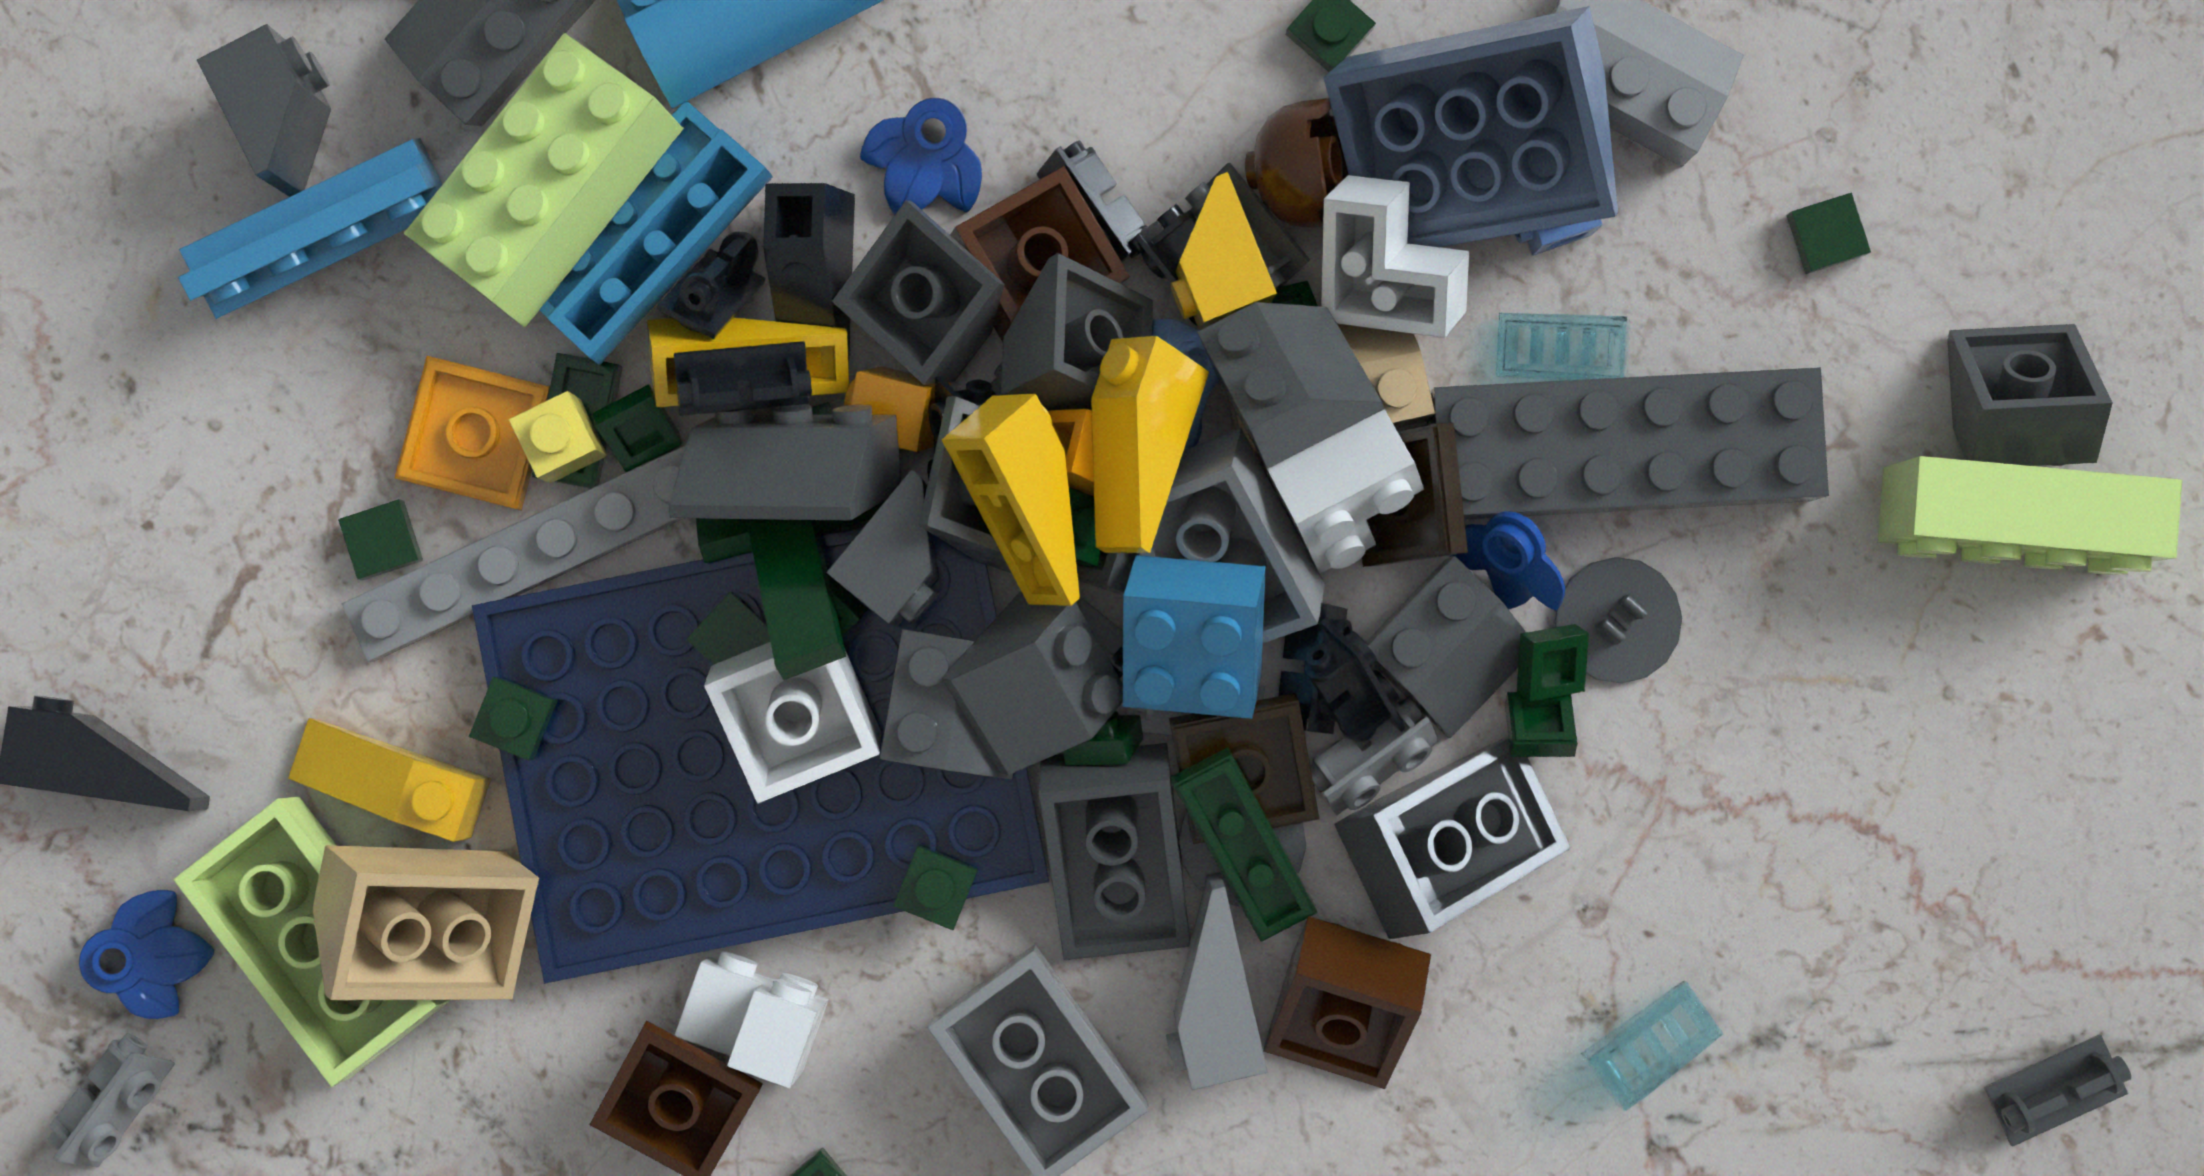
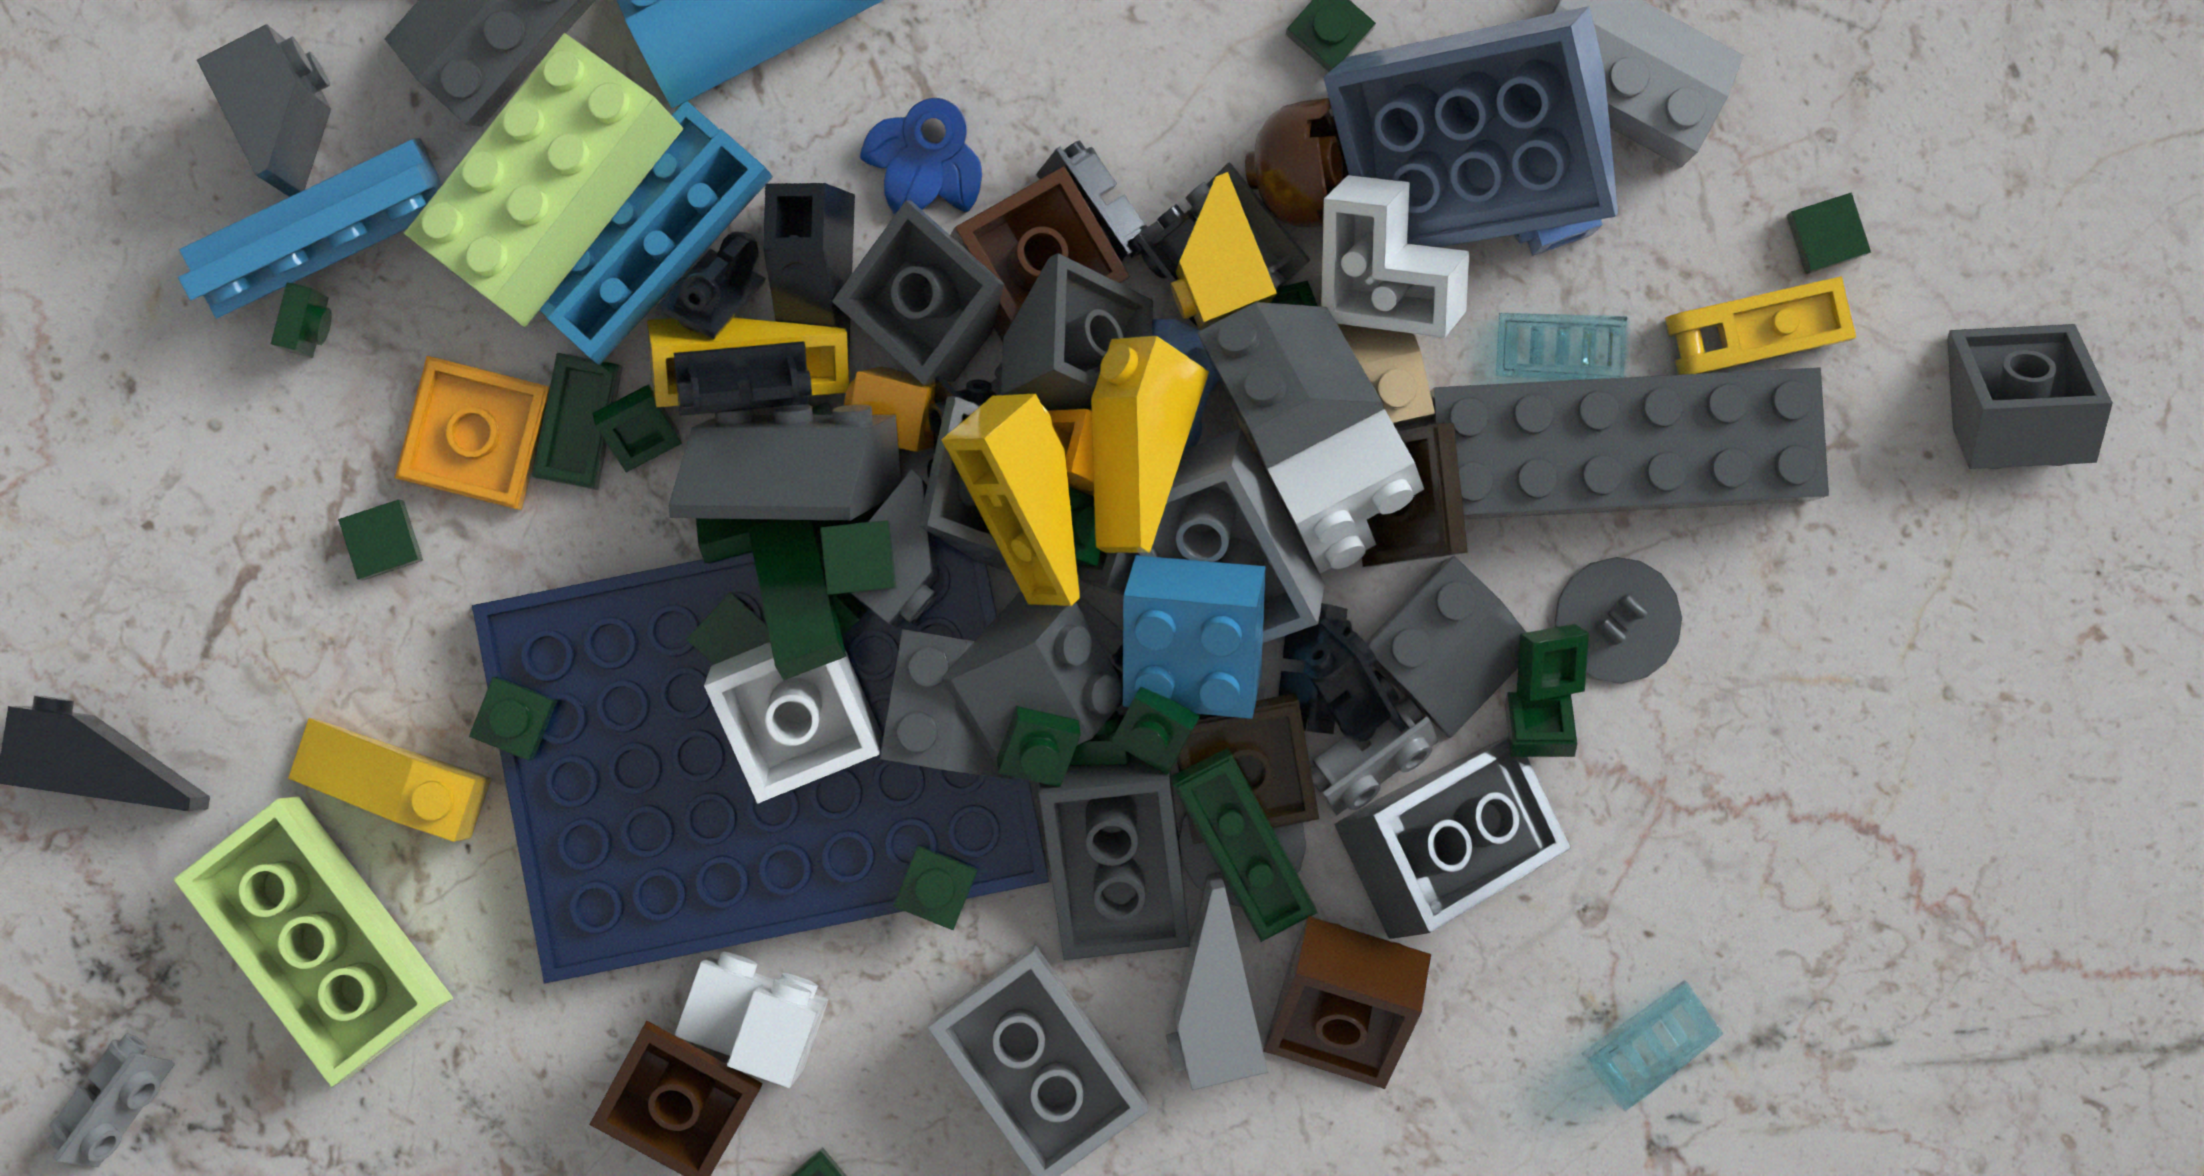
(154, 955): blue plate -> none
(302, 320): none -> dark green plate
(421, 923): tan slope -> none
(515, 558): light grey plate -> none
(558, 437): light yellow brick -> none
(858, 557): none -> dark green tile
(1038, 746): none -> dark green plate
(1155, 729): none -> dark green plate
(1514, 559): blue plate -> none
(1763, 326): none -> yellow plate
(2029, 511): yellowish green brick -> none
(2058, 1089): dark grey hinge -> none

